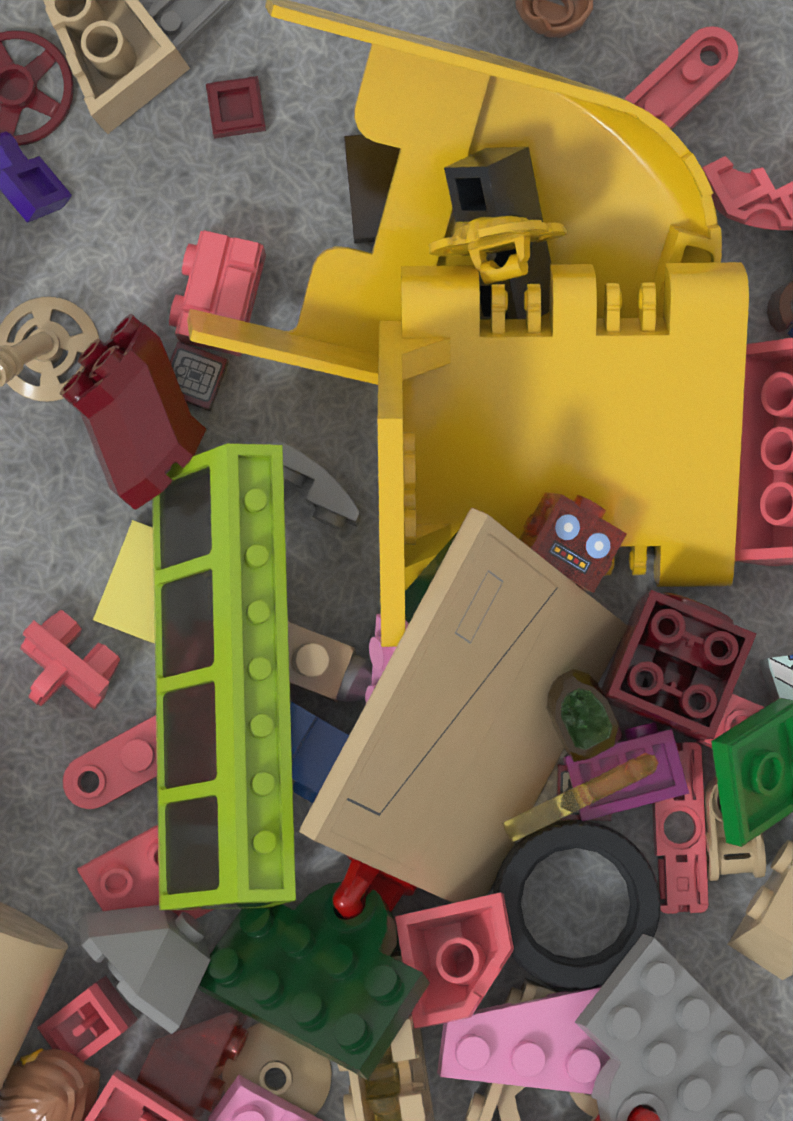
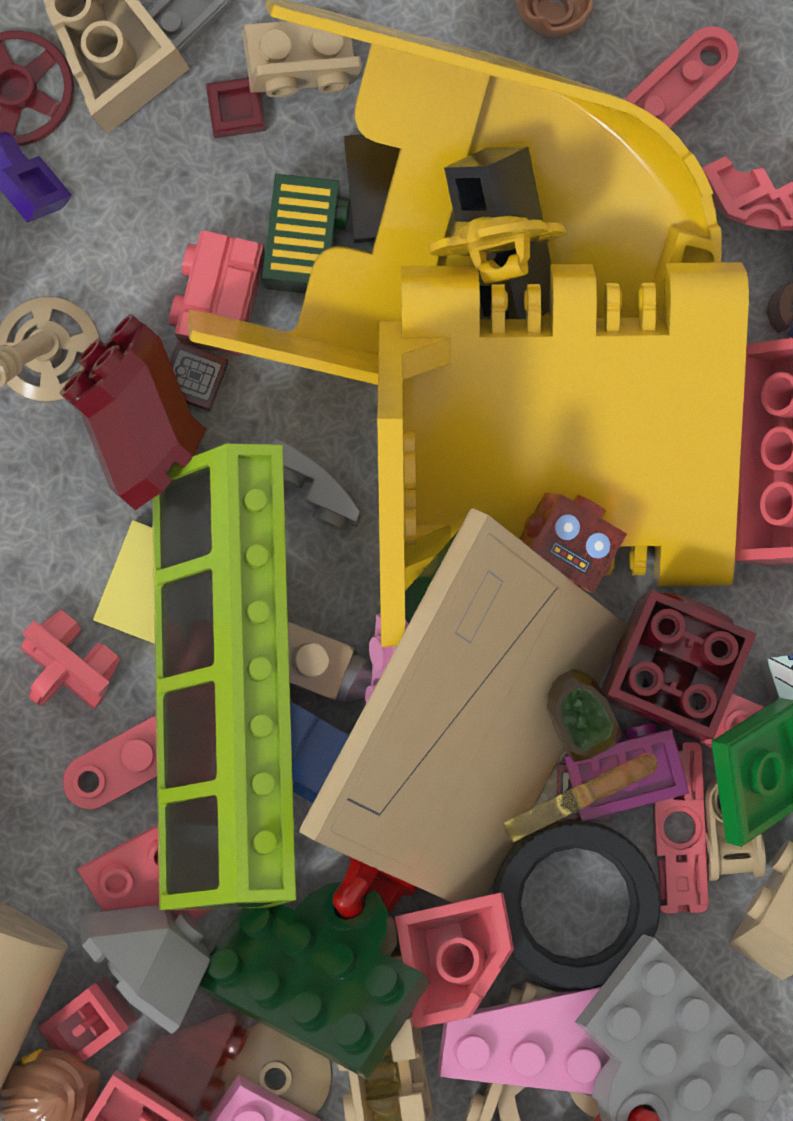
(296, 57): none -> tan bracket
(300, 228): none -> dark green brick

